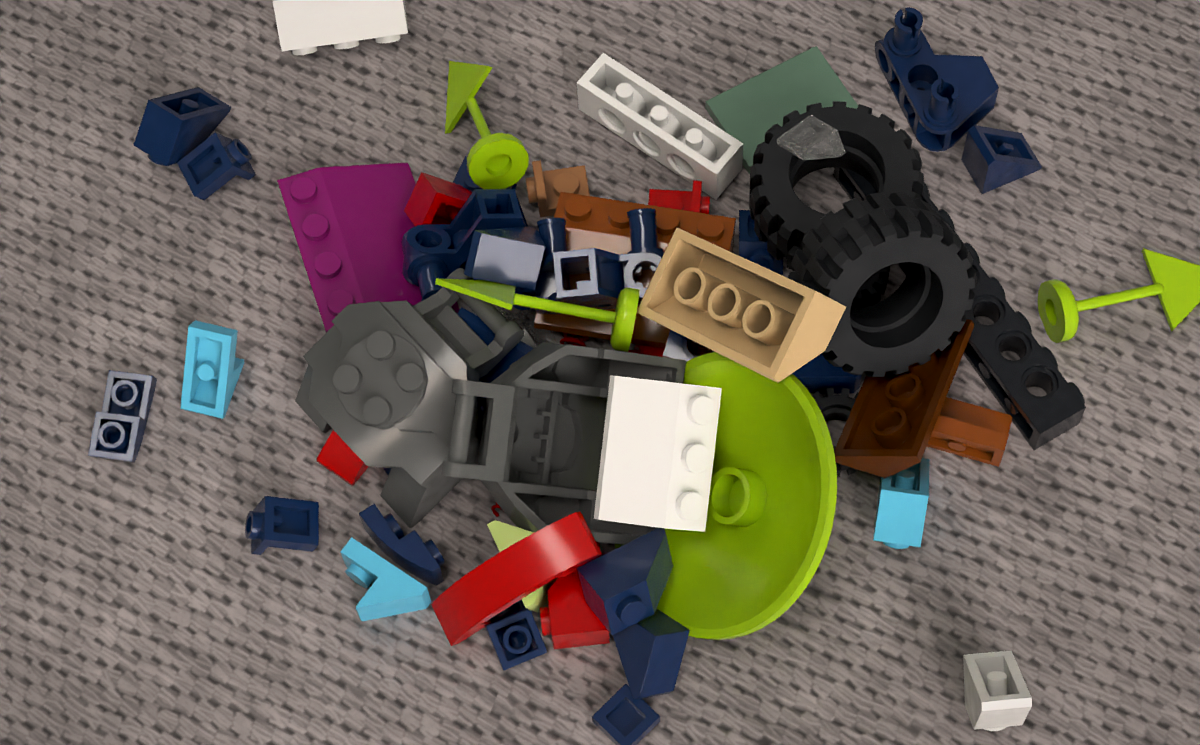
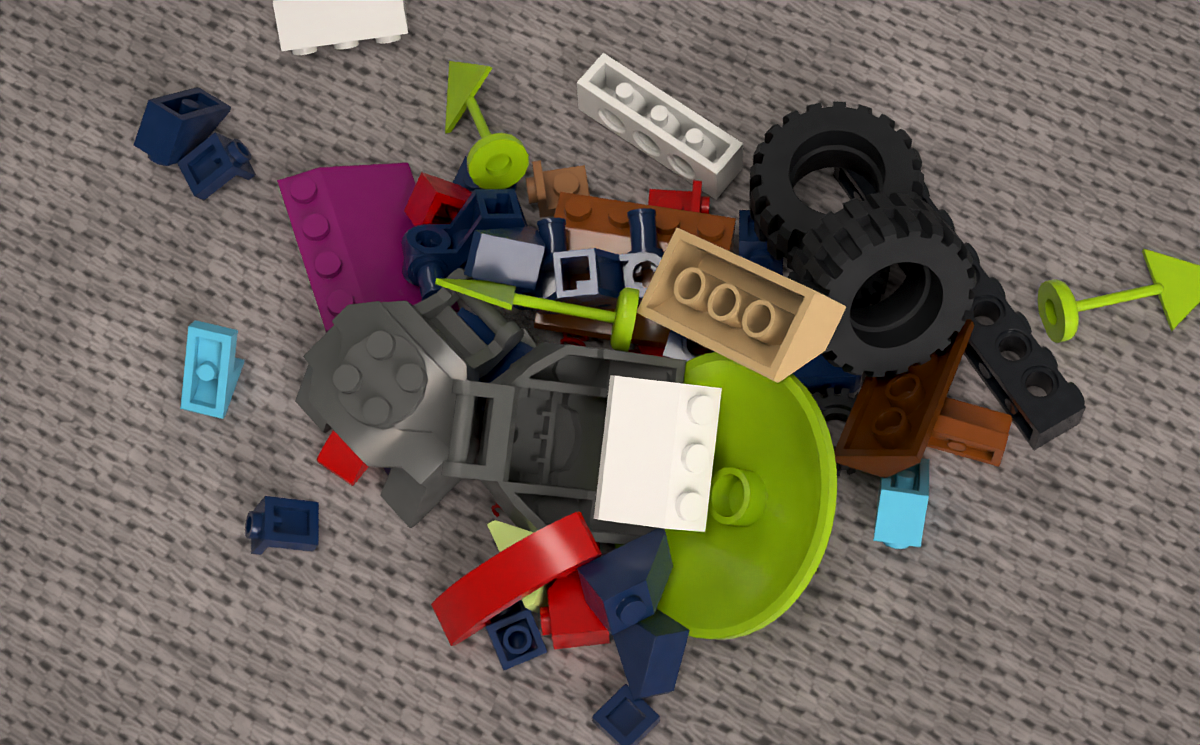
(123, 417): slope -> none
(391, 588): medium azure slope -> none
(407, 551): dark blue slope -> none
(765, 99): sand green tile -> none
(812, 140): clear slope -> none
(936, 92): dark blue piece -> none
(995, 691): white slope -> none
(997, 157): dark blue slope -> none

